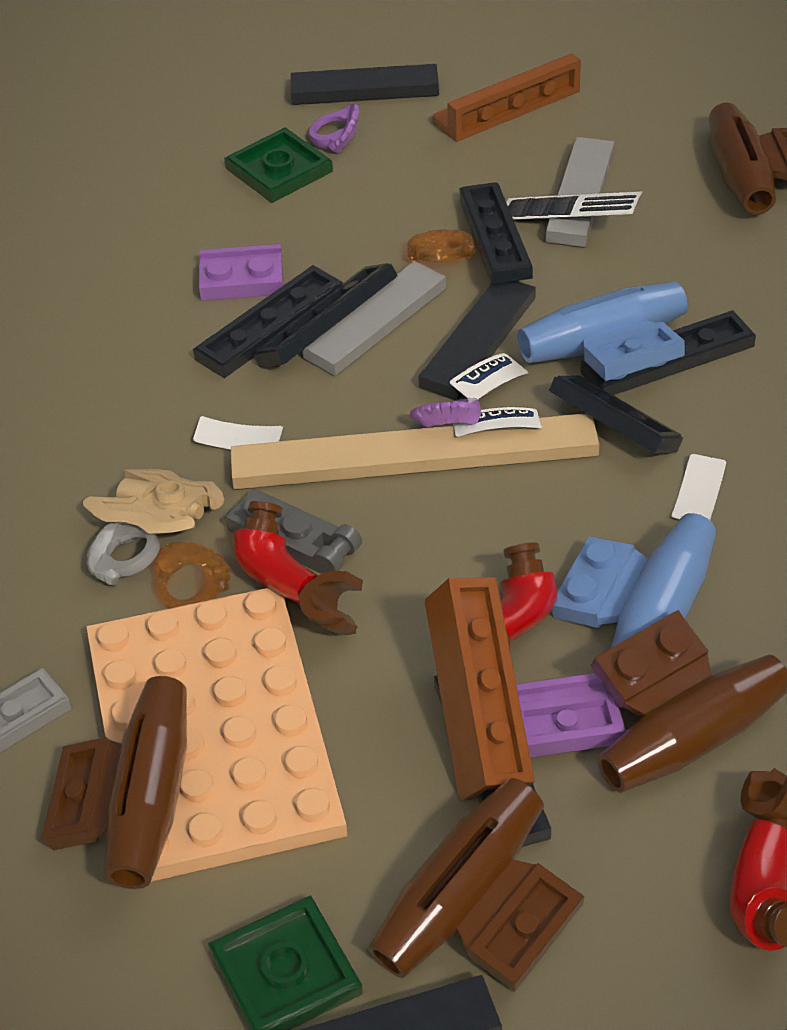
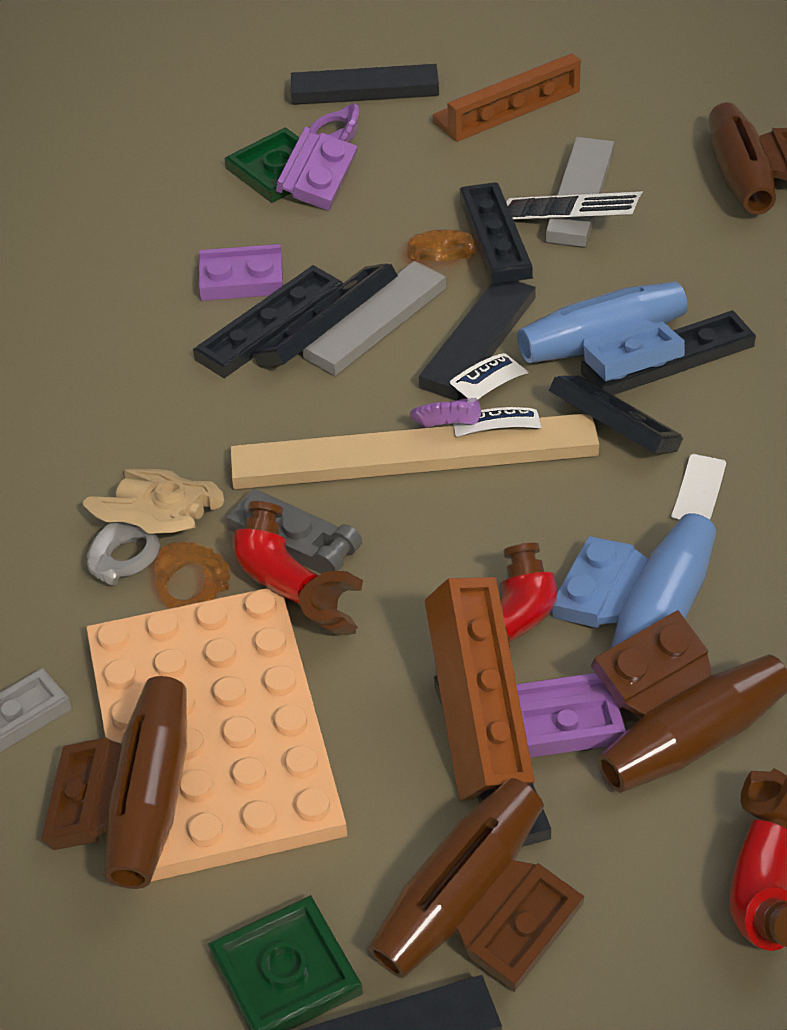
(226, 434): white sticker -> none
(317, 168): none -> medium lavender plate

